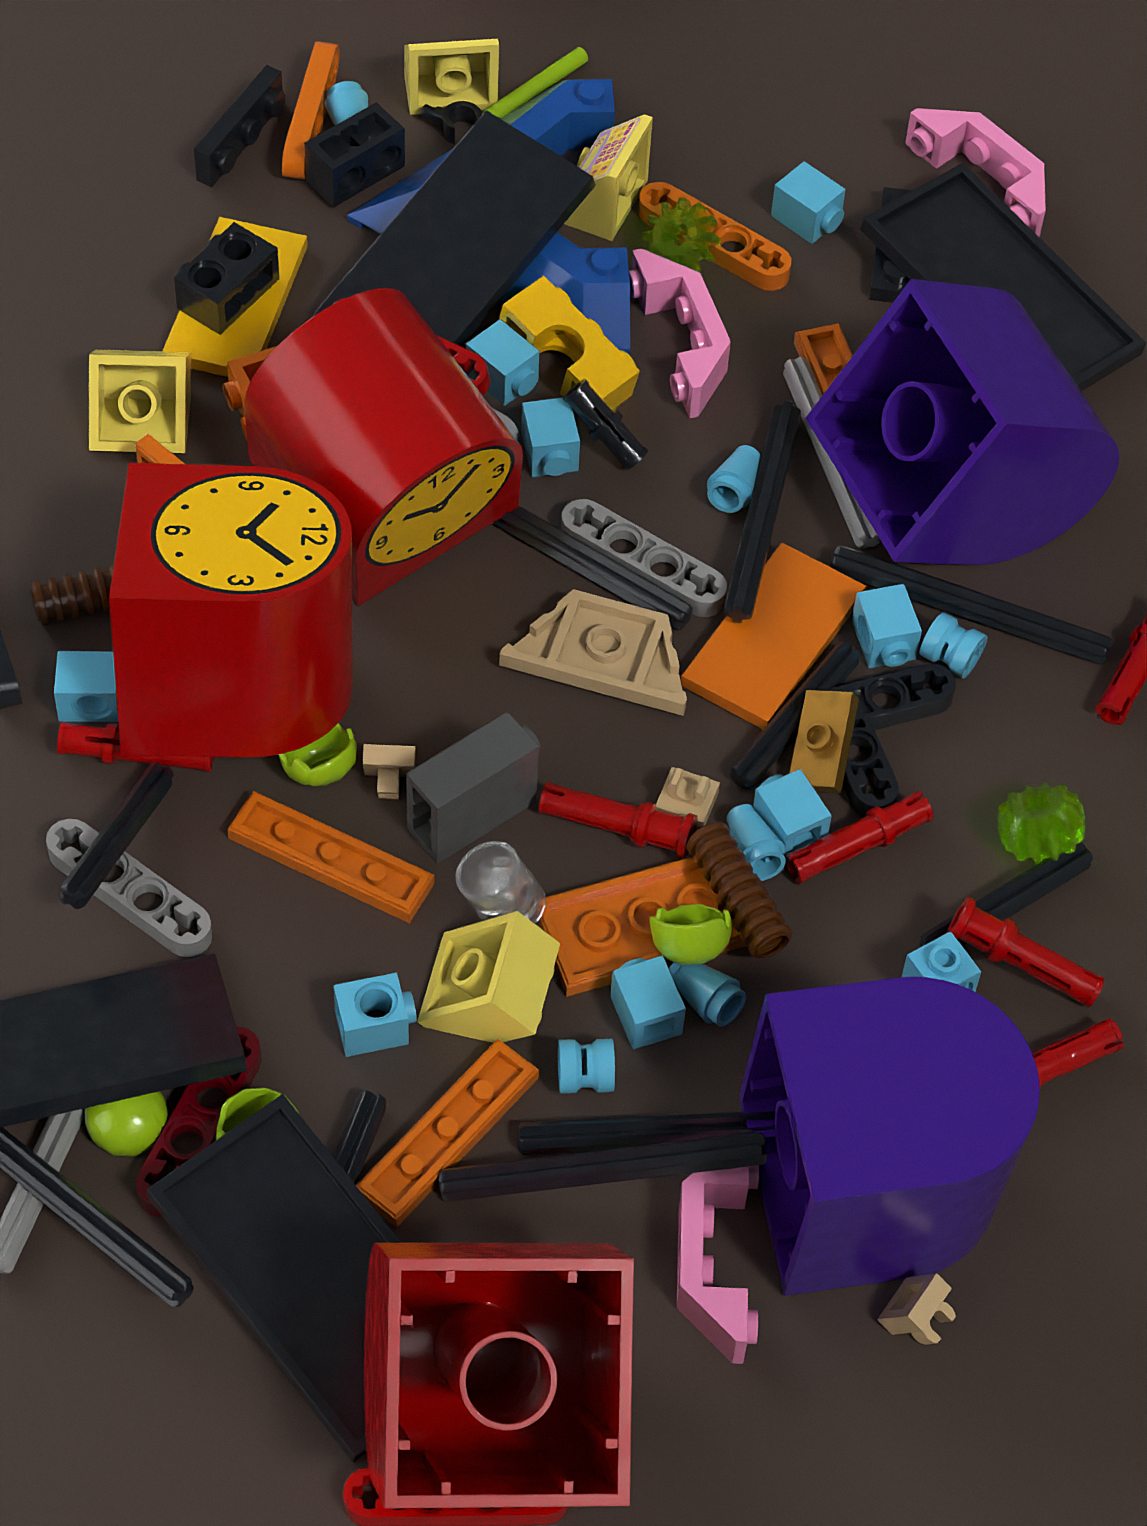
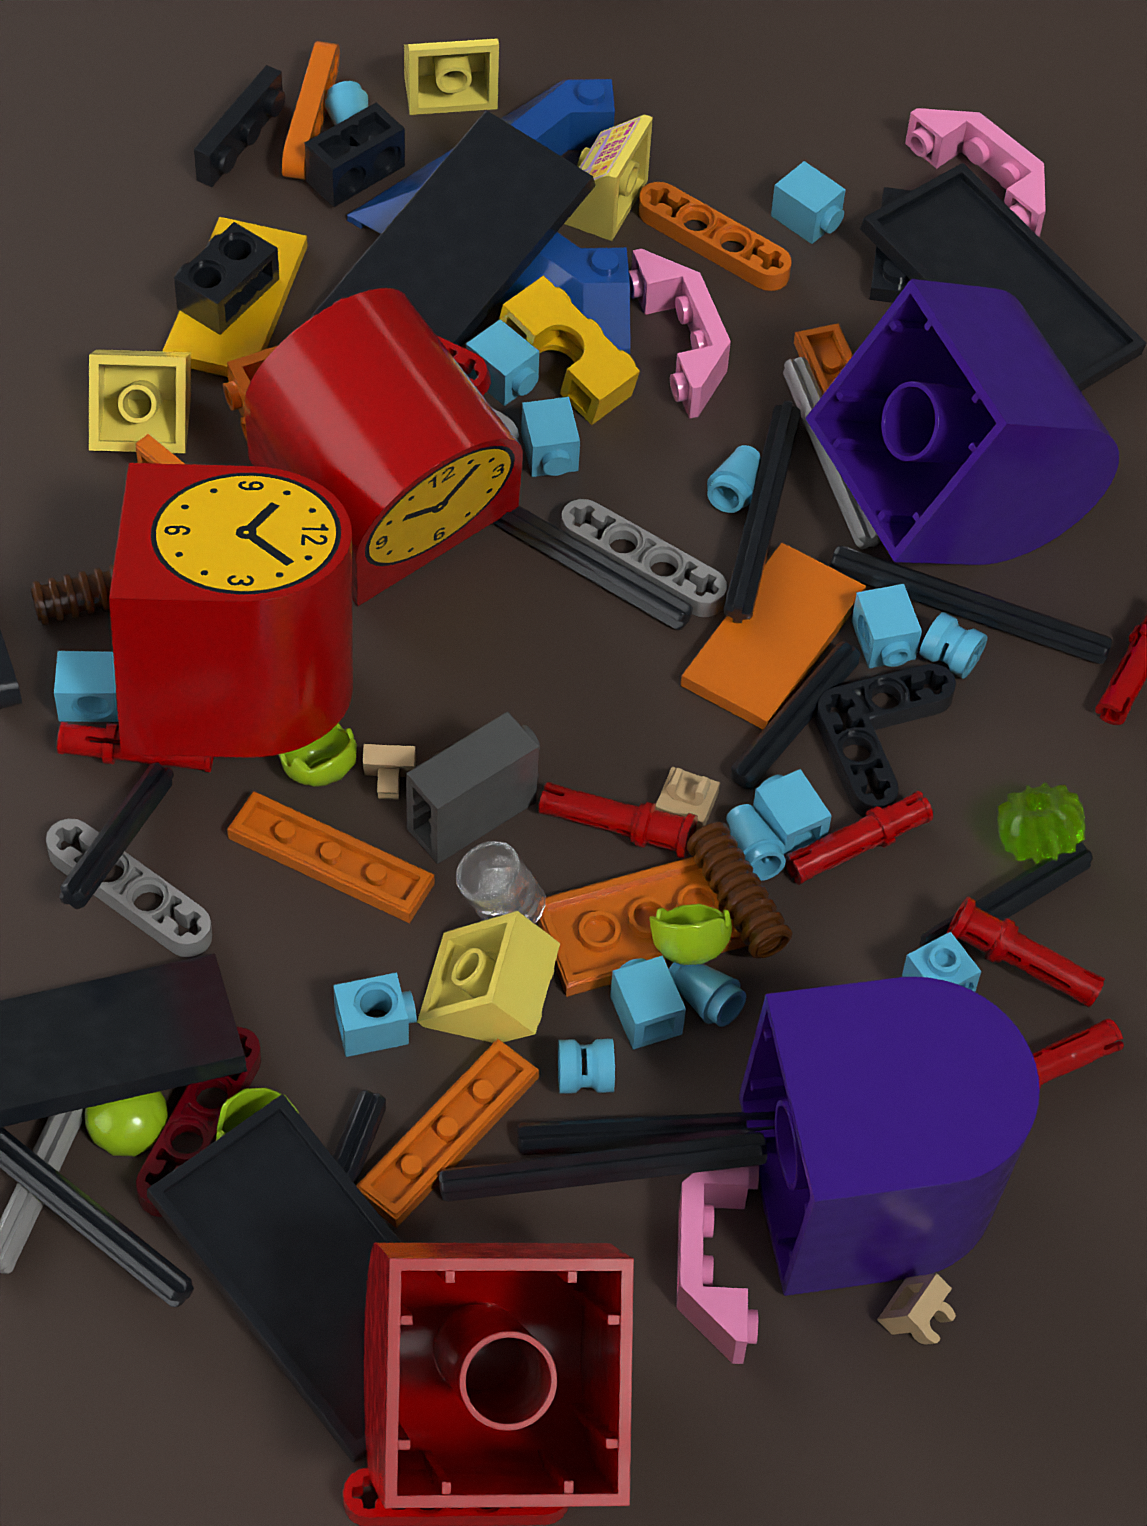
(453, 113): black piece -> none
(539, 83): lime bar -> none
(603, 650): tan wing -> none
(605, 424): black pin -> none
(679, 219): clear neon green gear -> none
(825, 738): pearl gold plate -> none

